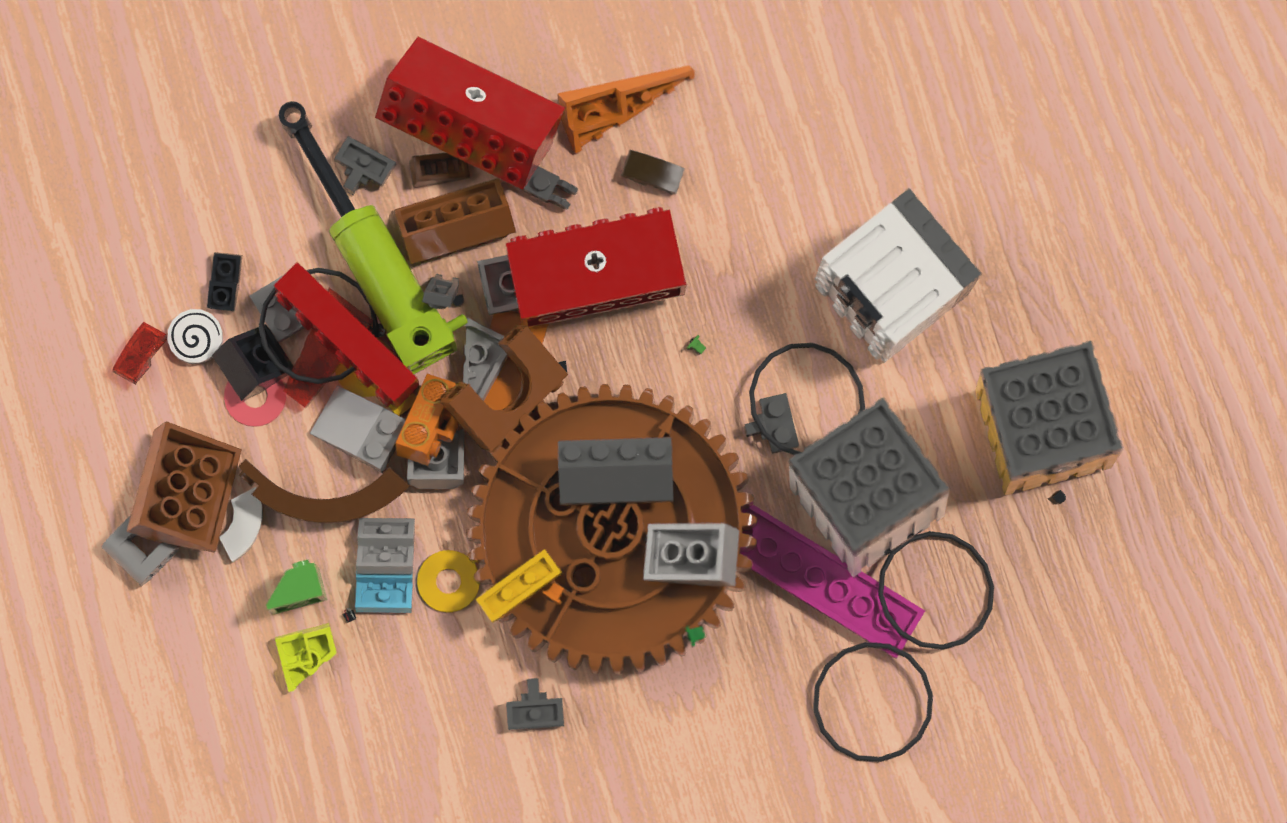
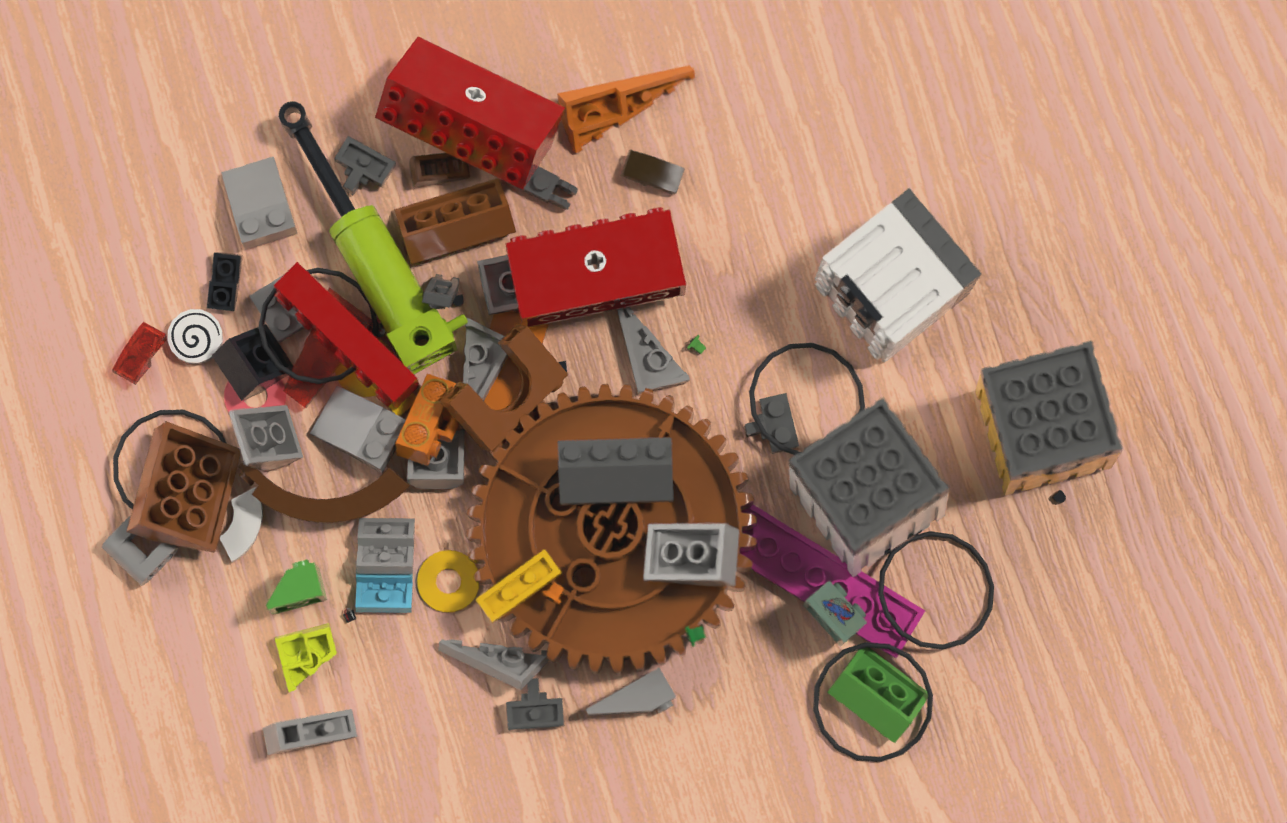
(142, 420): none -> black piece
(259, 203): none -> light grey slope
(266, 437): none -> light grey slope
(309, 731): none -> light grey slope
(500, 662): none -> light grey wing
(641, 696): none -> light grey slope
(649, 361): none -> light grey wing
(835, 613): none -> sand green slope
(879, 693): none -> bright green slope

